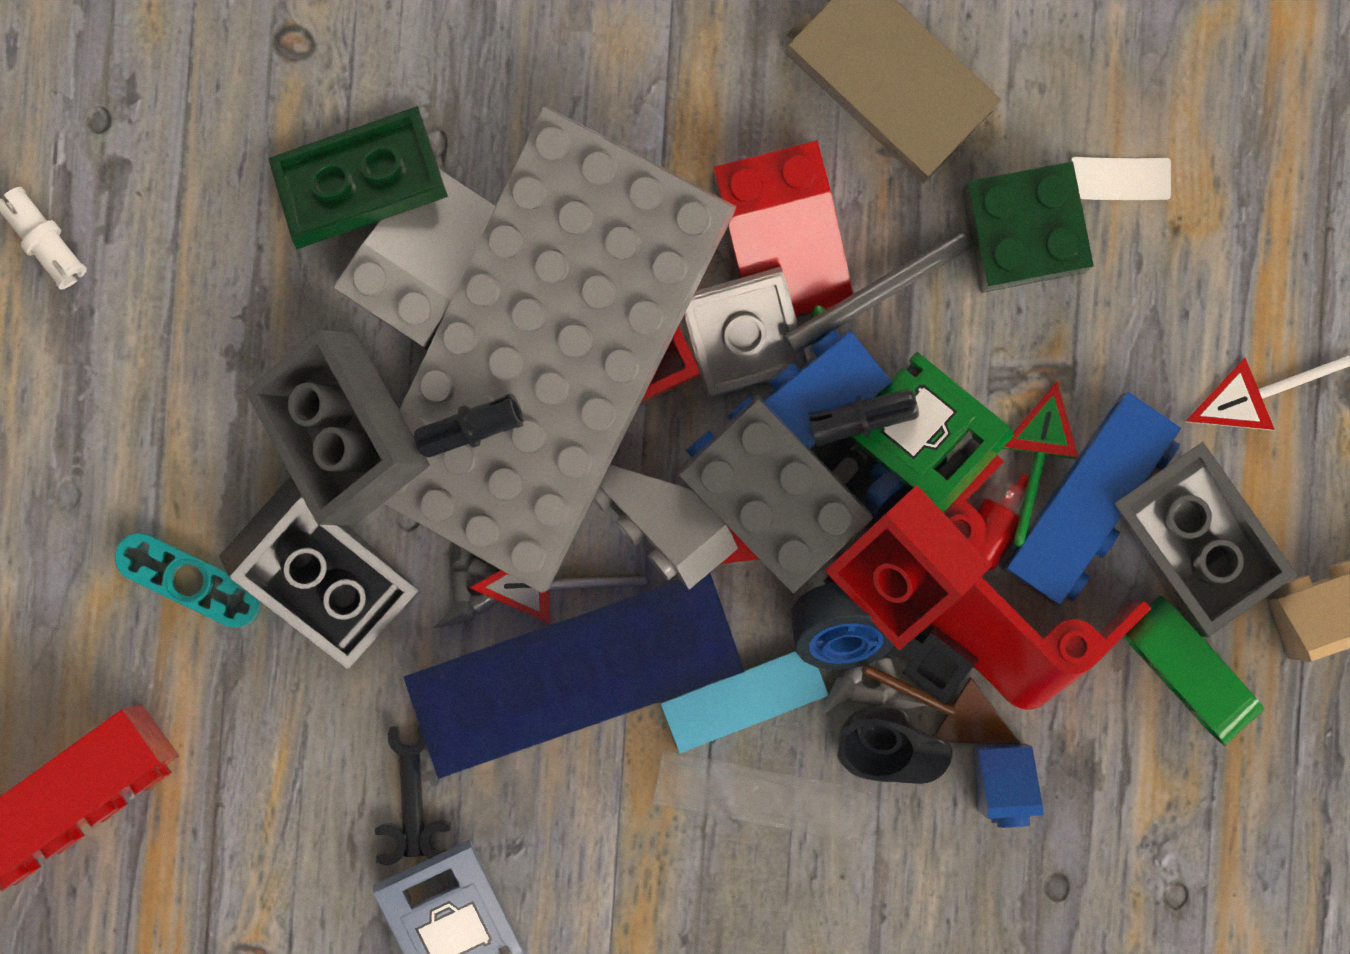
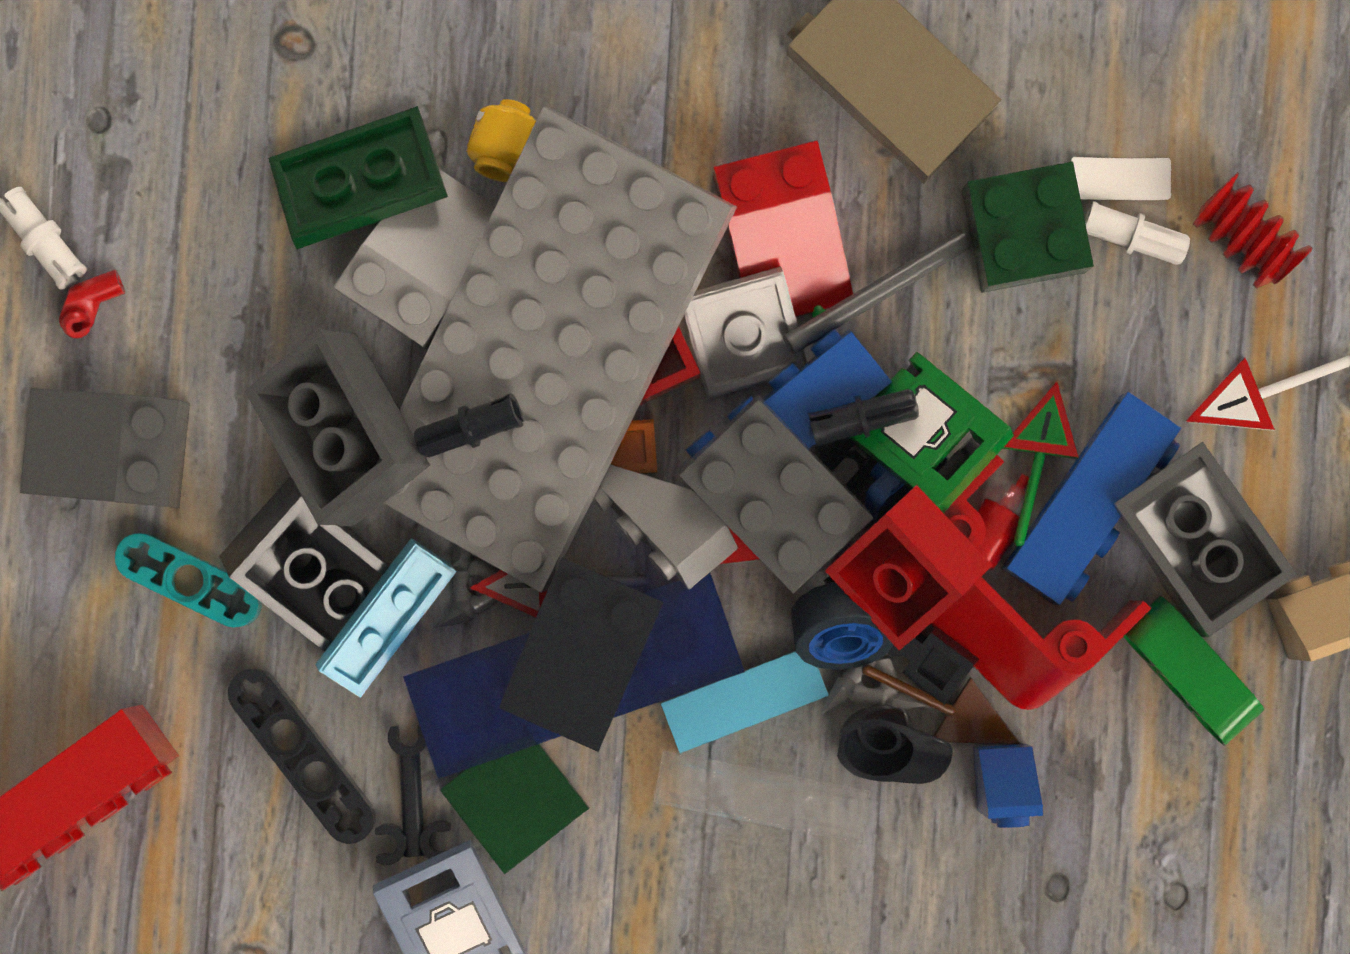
(84, 301): none -> red arm
(105, 447): none -> dark grey slope
(308, 750): none -> black beam
(385, 618): none -> medium azure tile
(499, 138): none -> yellow head
(515, 803): none -> dark green tile
(580, 654): none -> black slope
(638, 448): none -> orange tile
(1136, 234): none -> white axle
(1250, 233): none -> red piece

